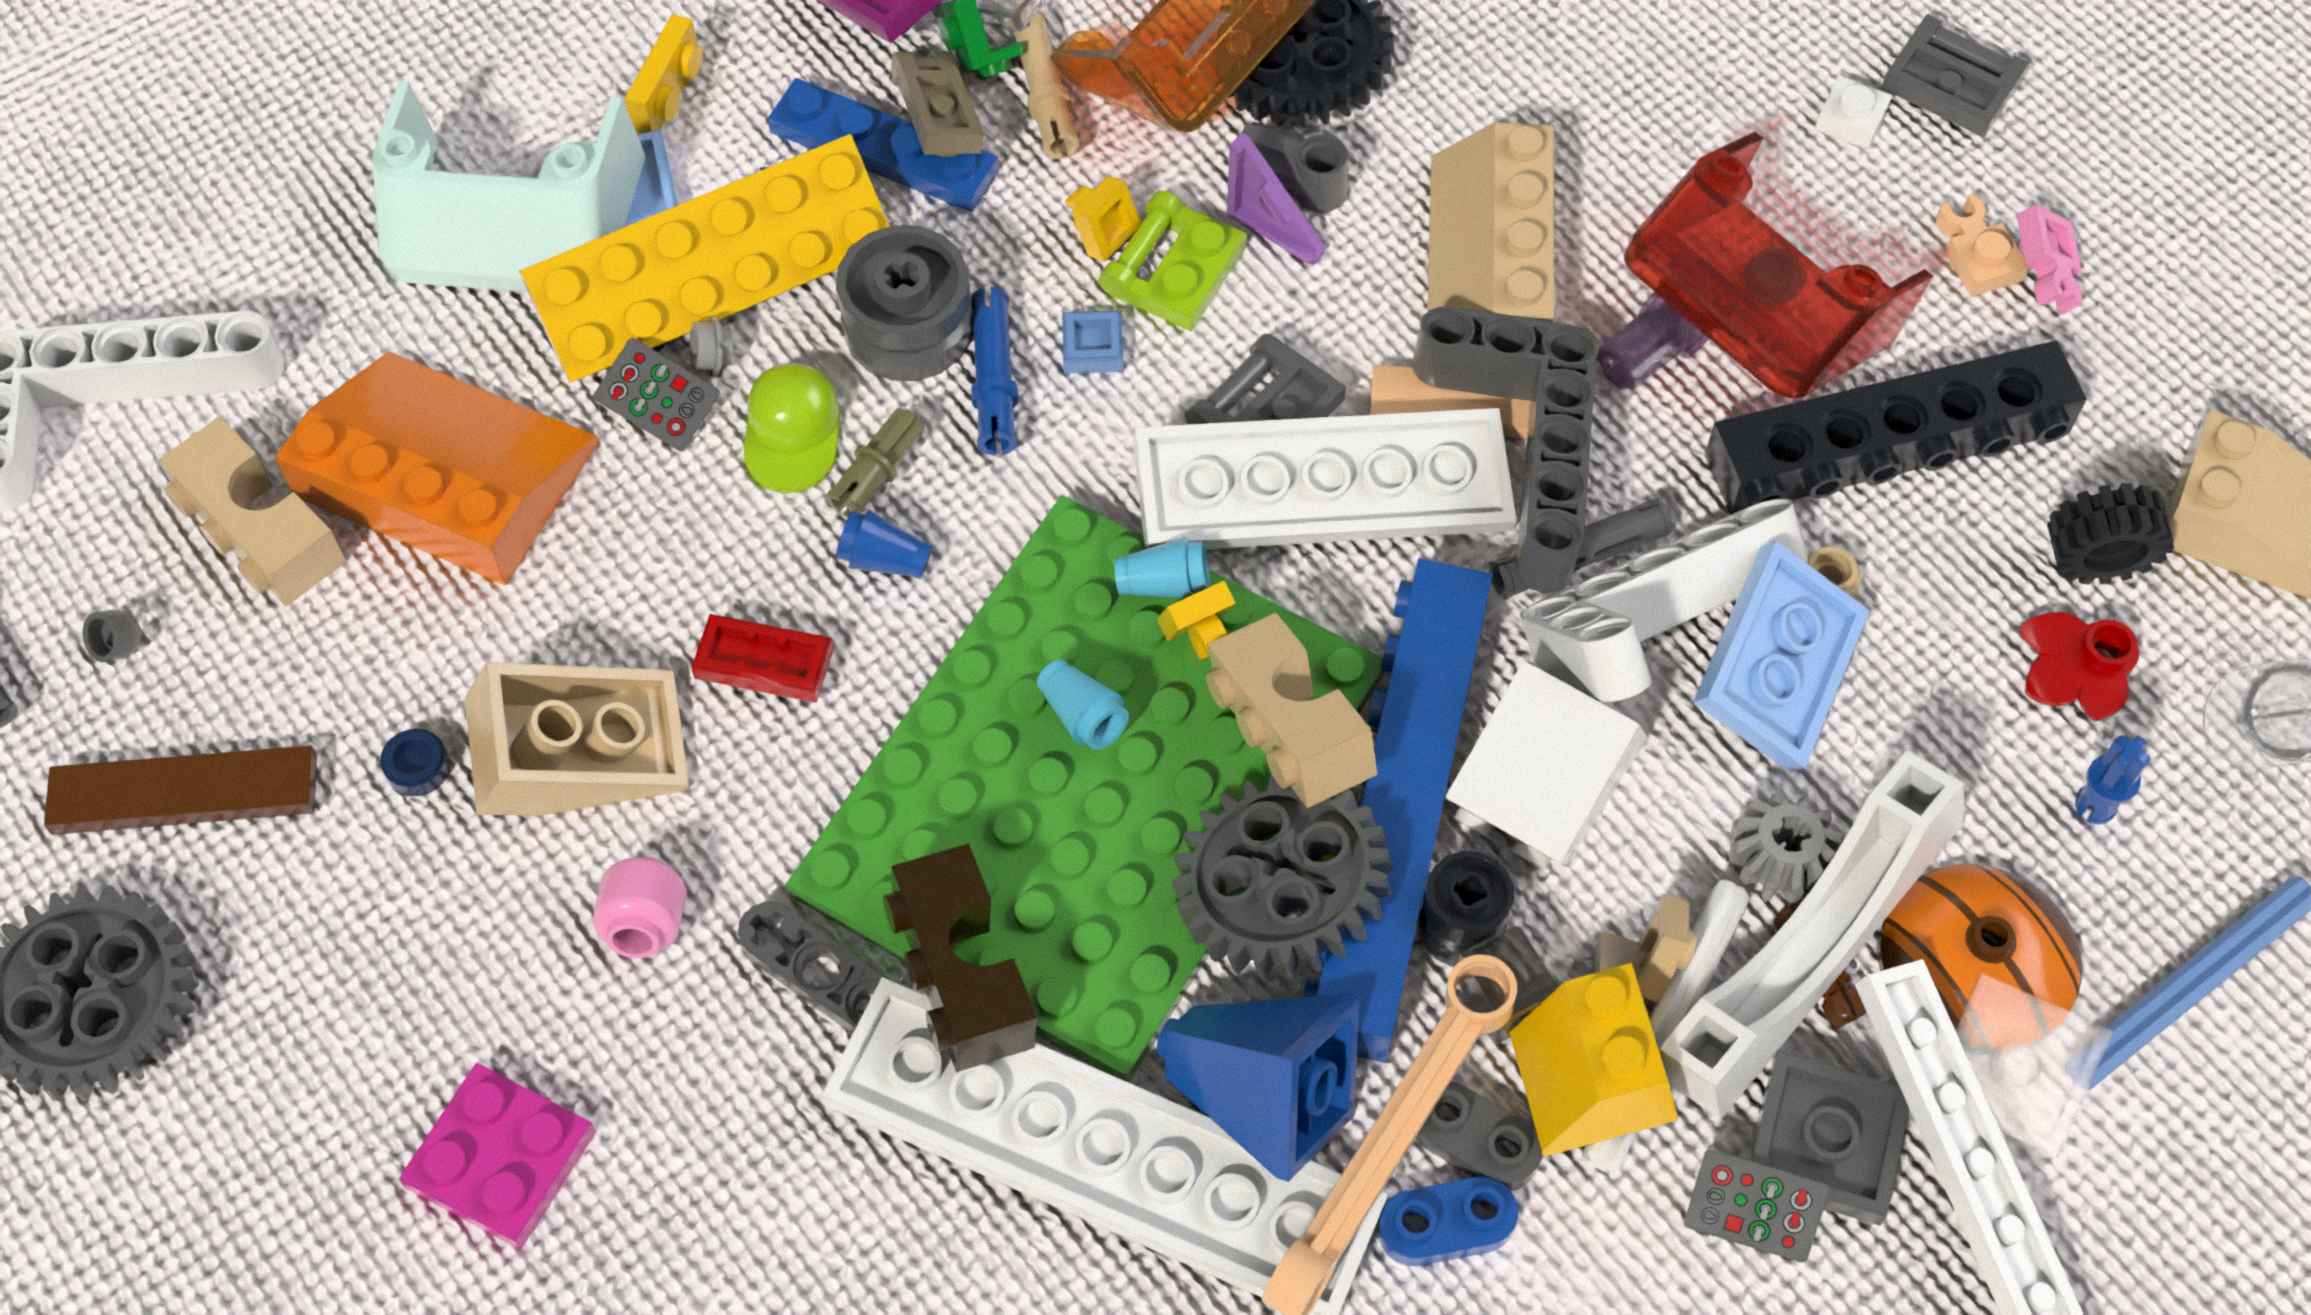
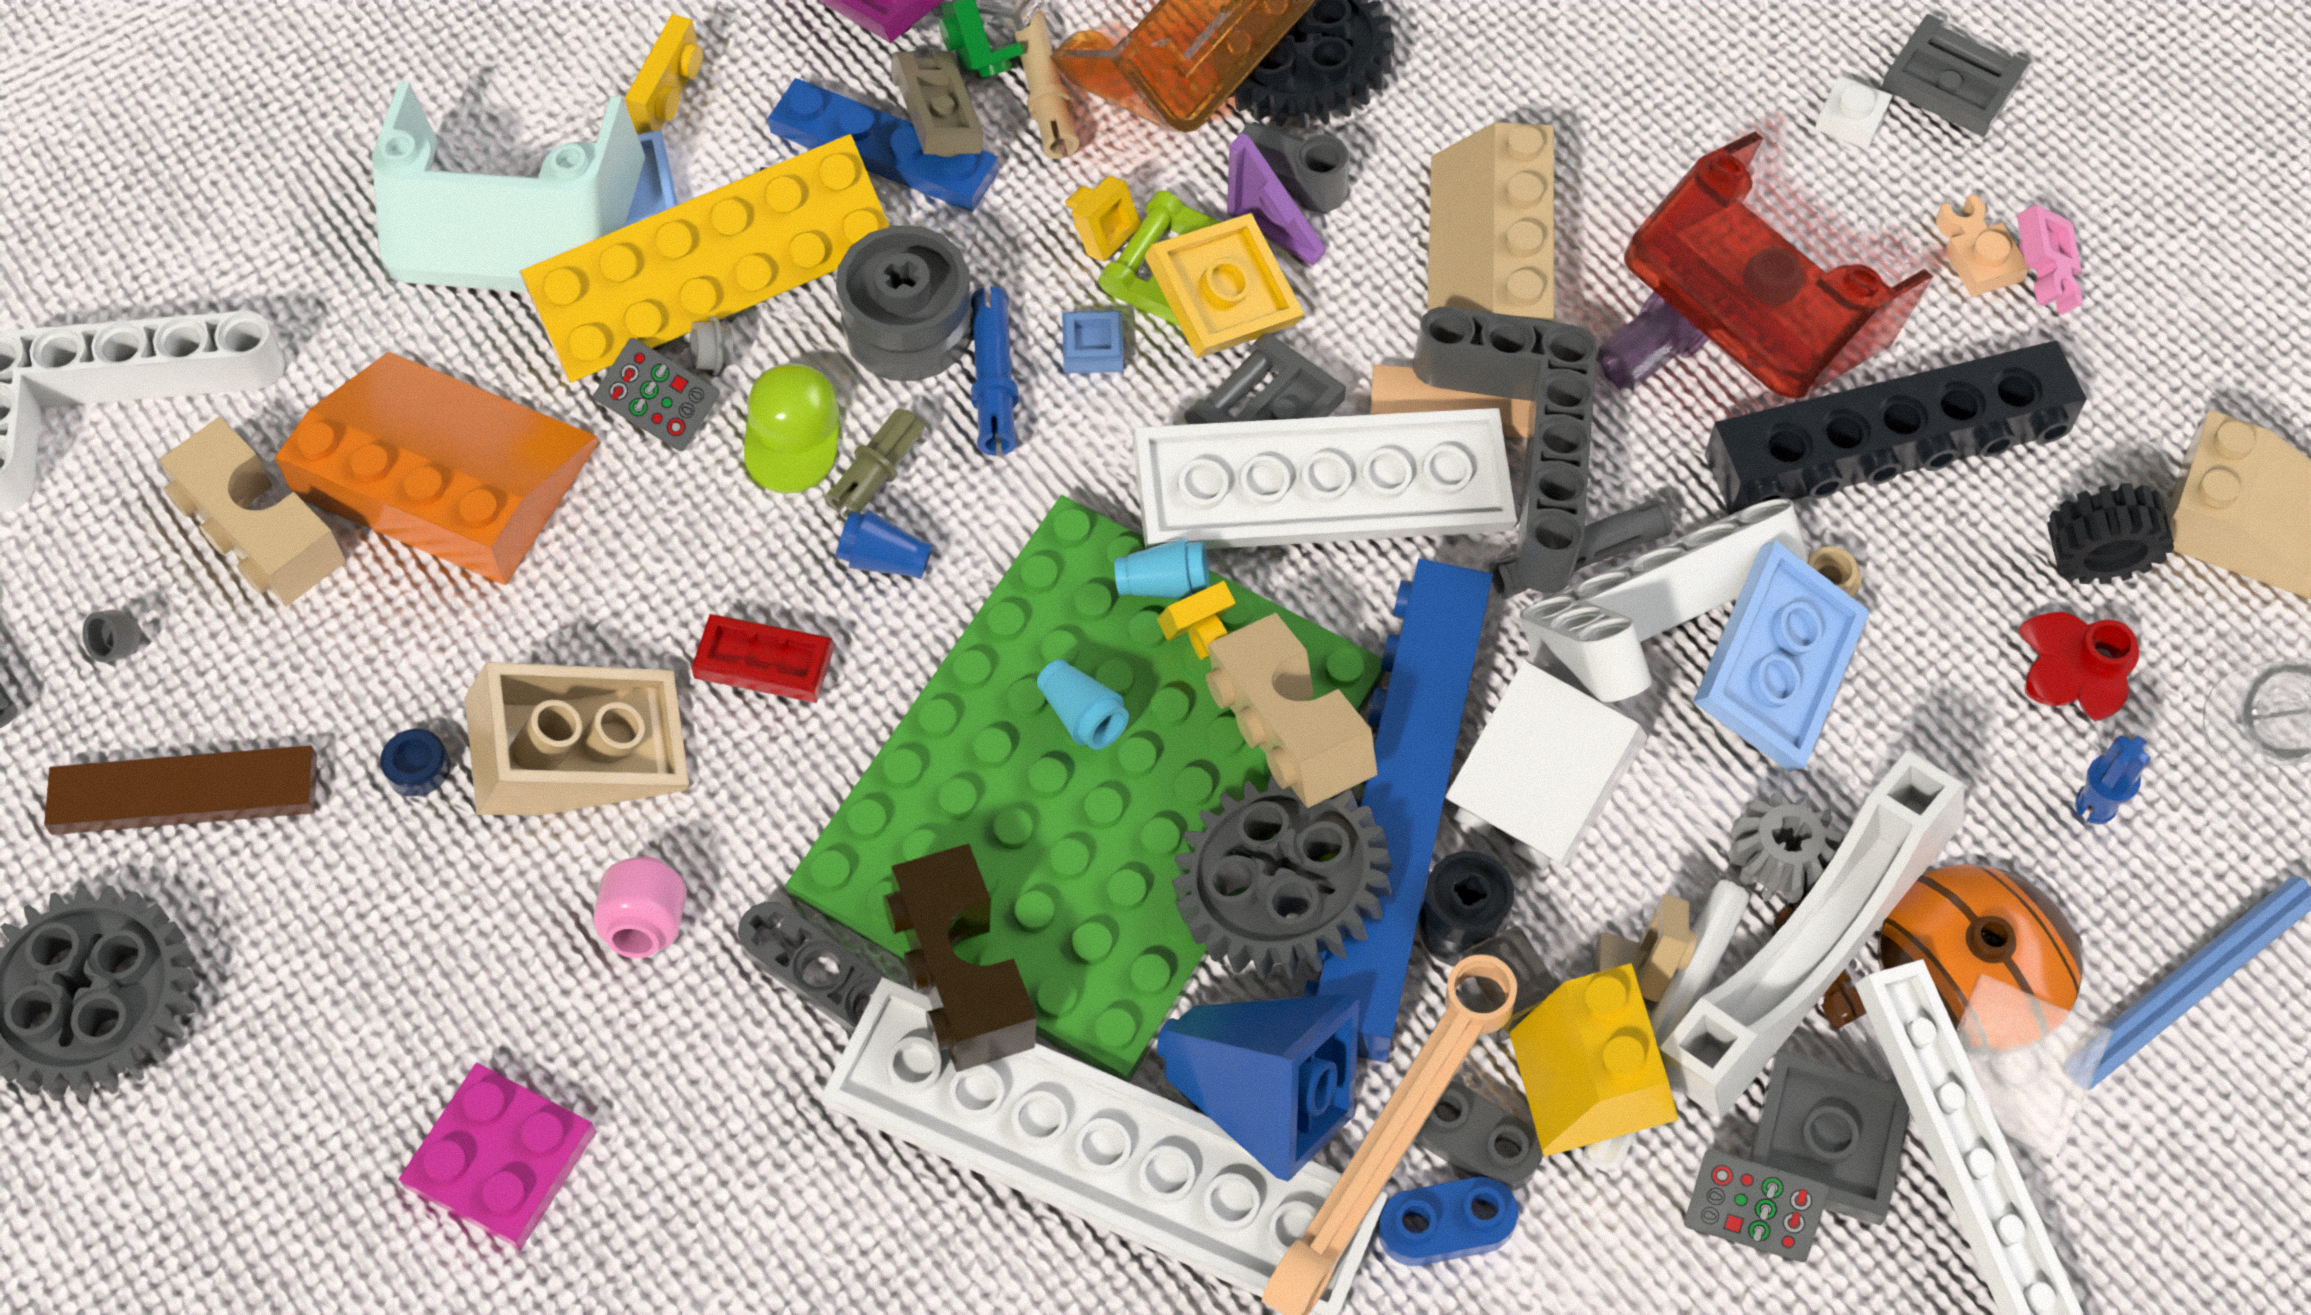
(1223, 285): none -> yellow plate

